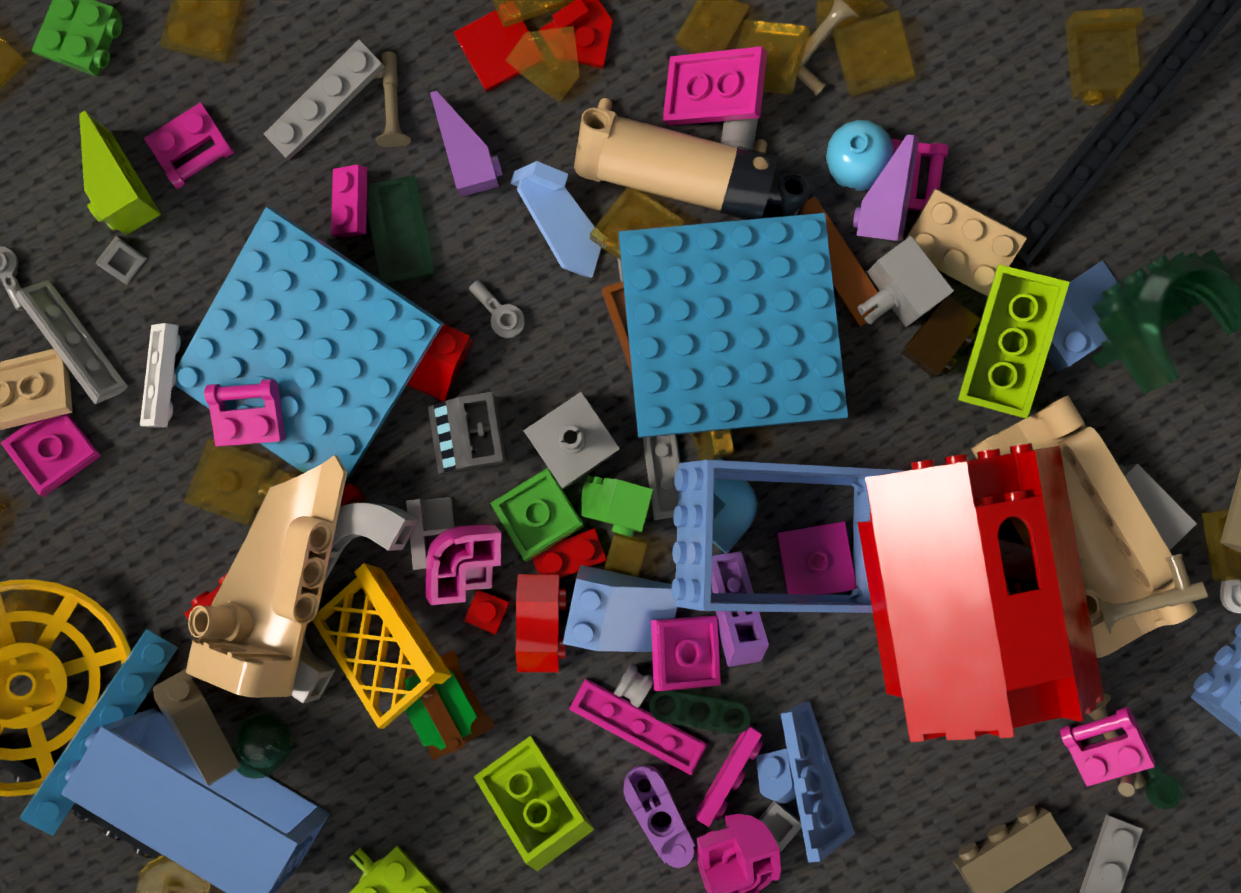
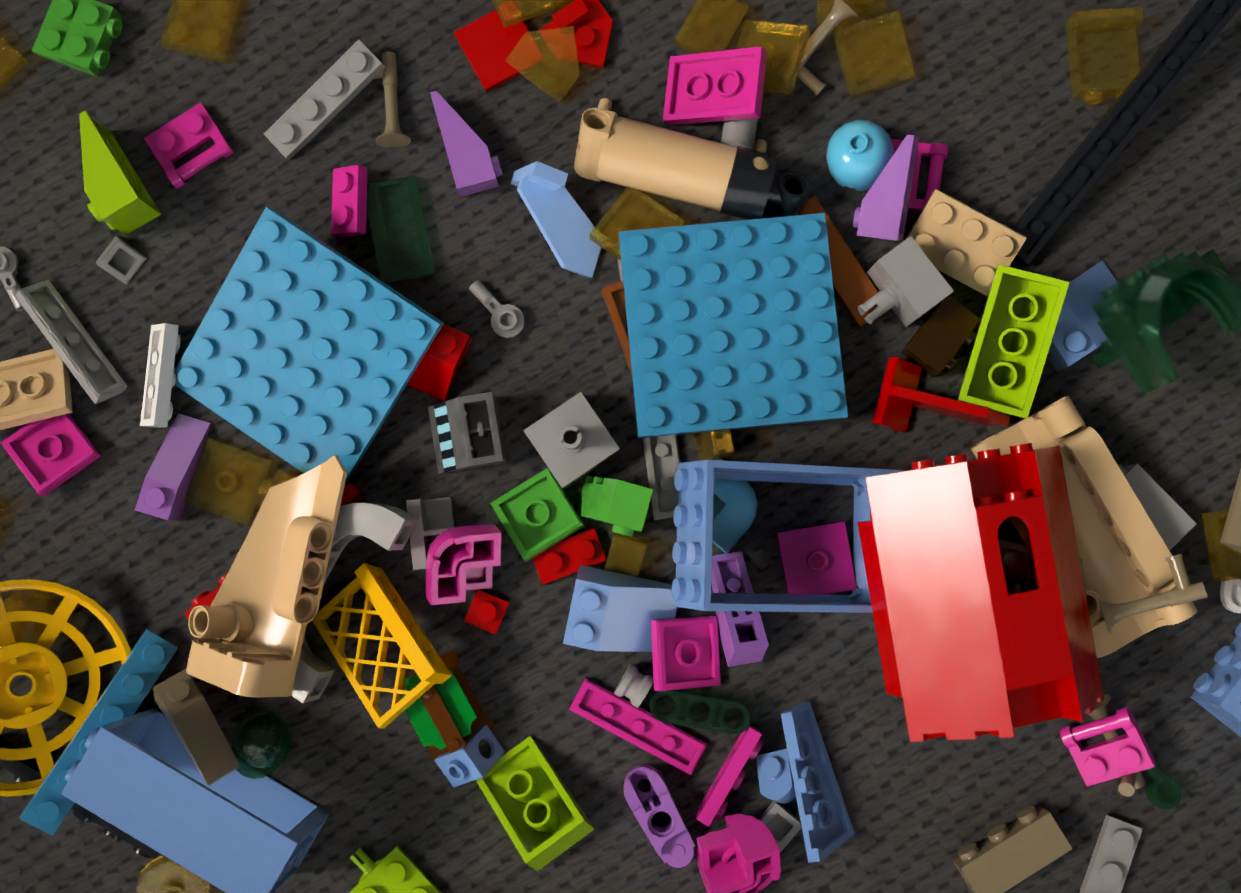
(173, 469): none -> medium lavender slope
(245, 424): dark pink plate -> none
(467, 762): none -> medium blue bracket
(538, 623): red brick -> none
(900, 394): none -> red piece

